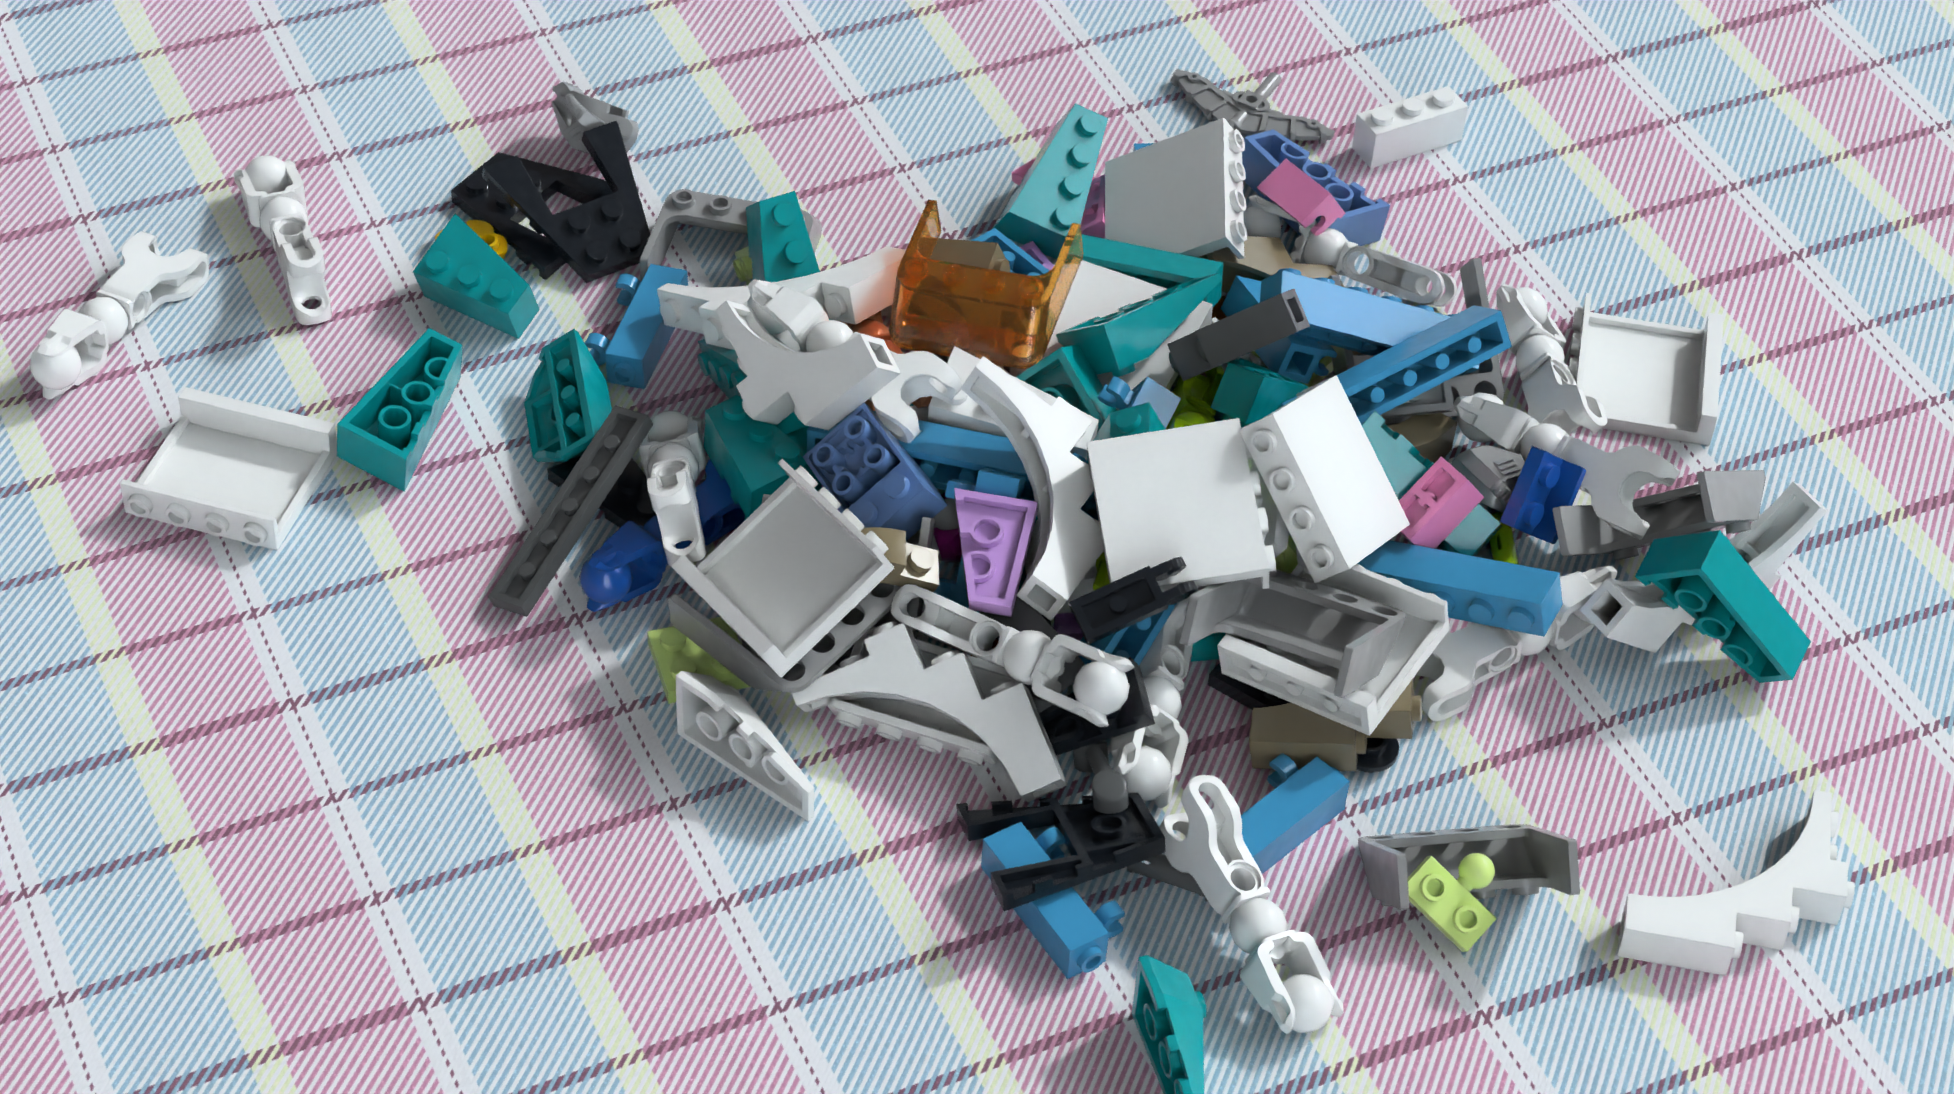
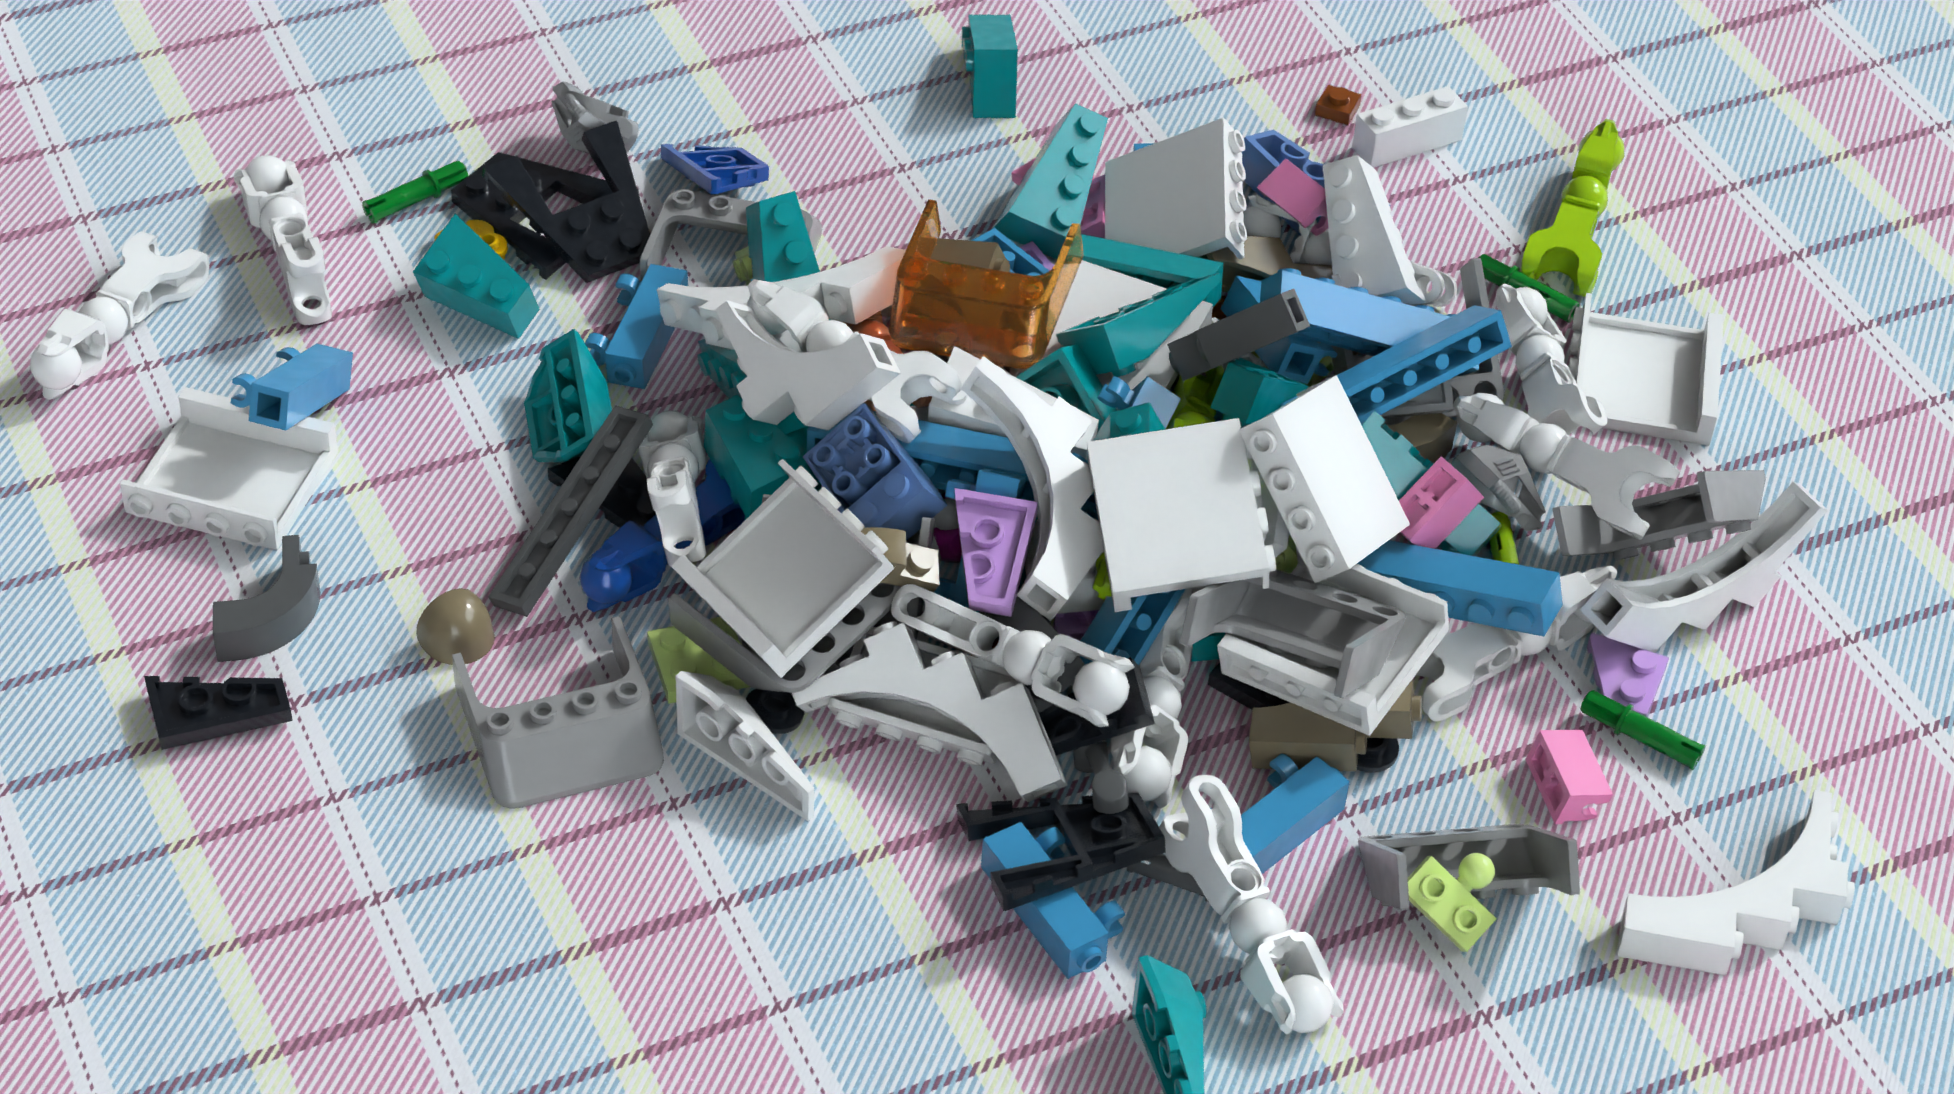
(204, 711): none -> black wing
(273, 618): none -> dark grey arch
(295, 387): none -> dark azure brick
(401, 411): teal wedge -> none
(415, 191): none -> green axle
(456, 624): none -> dark tan helmet
(566, 739): none -> light grey windscreen
(717, 167): none -> blue wing
(776, 710): none -> black piece
(992, 63): none -> teal wedge
(1129, 600): black hinge -> none
(1248, 110): light grey bar -> none
(1338, 104): none -> dark orange plate
(1363, 234): none -> white wedge
(1499, 273): none -> green axle
(1541, 486): blue bracket -> none
(1567, 775): none -> bright pink hinge
(1569, 243): none -> lime piece
(1626, 672): none -> lavender wing
(1642, 729): none -> green axle
(1727, 602): teal wedge -> none

